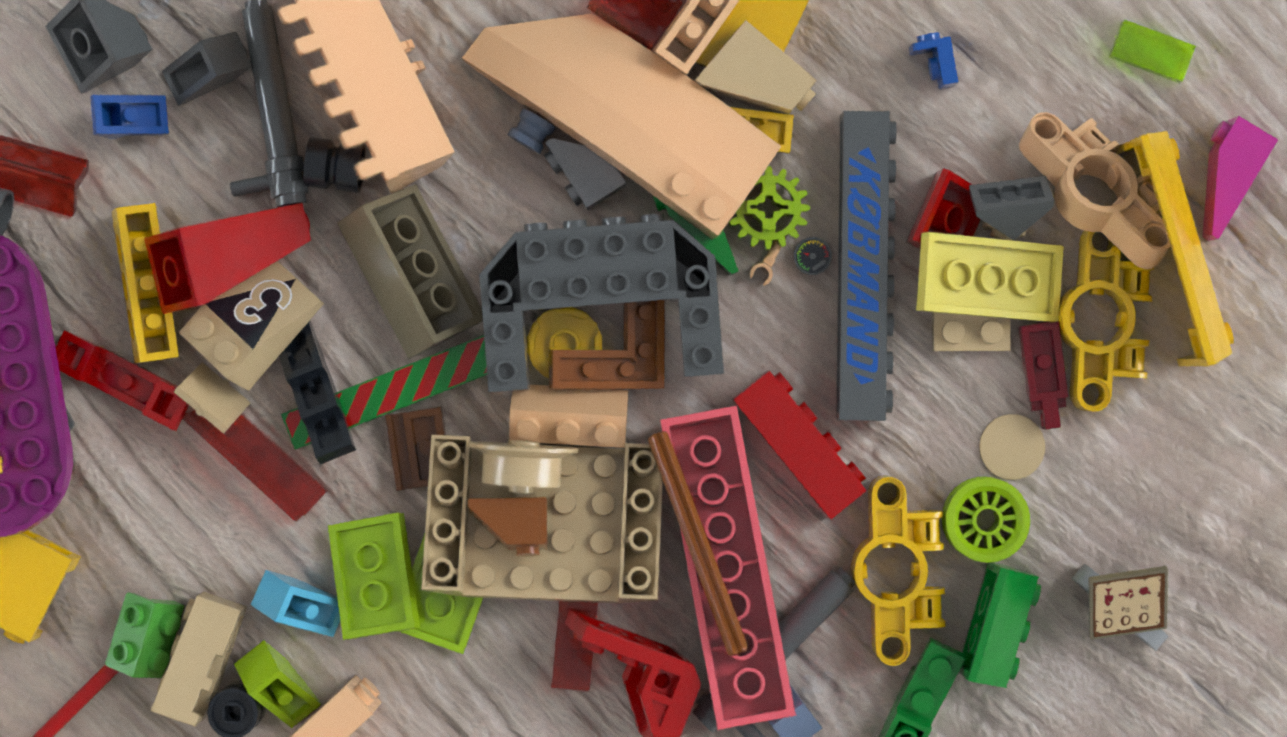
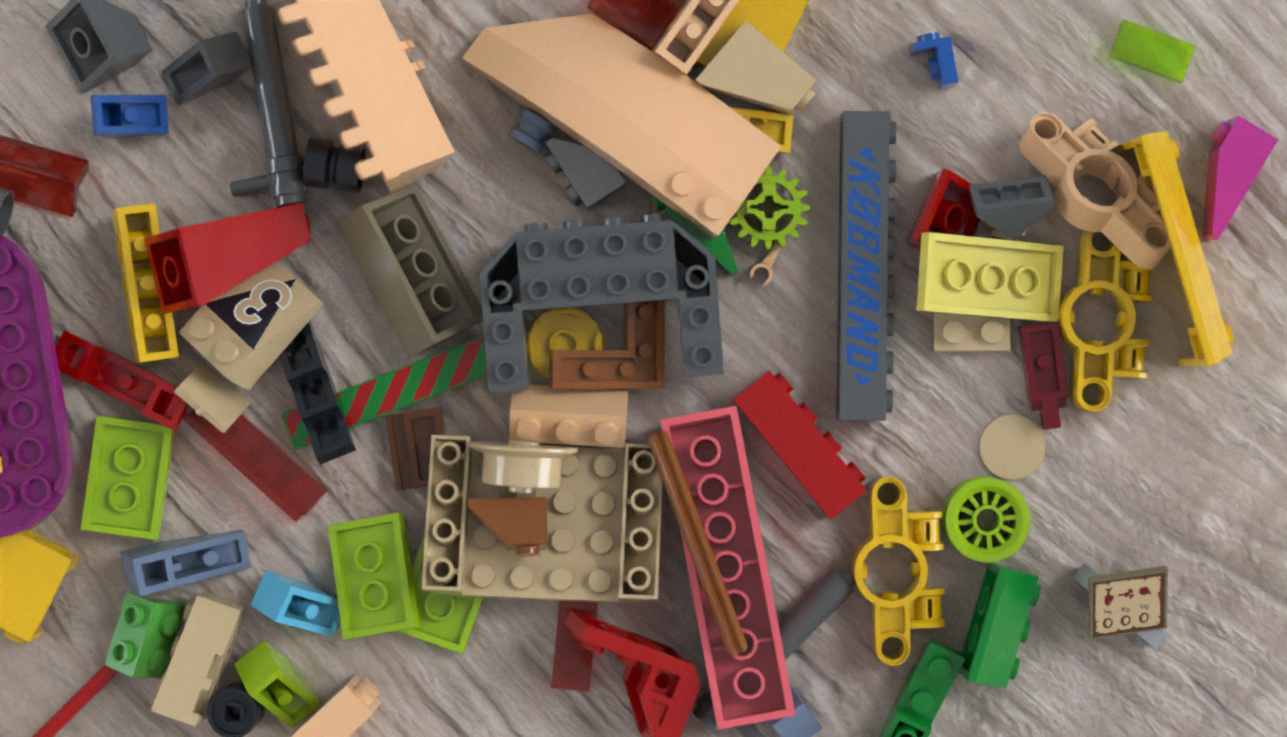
(127, 477): none -> lime plate
(183, 561): none -> sand blue slope
(812, 256): black tile -> none

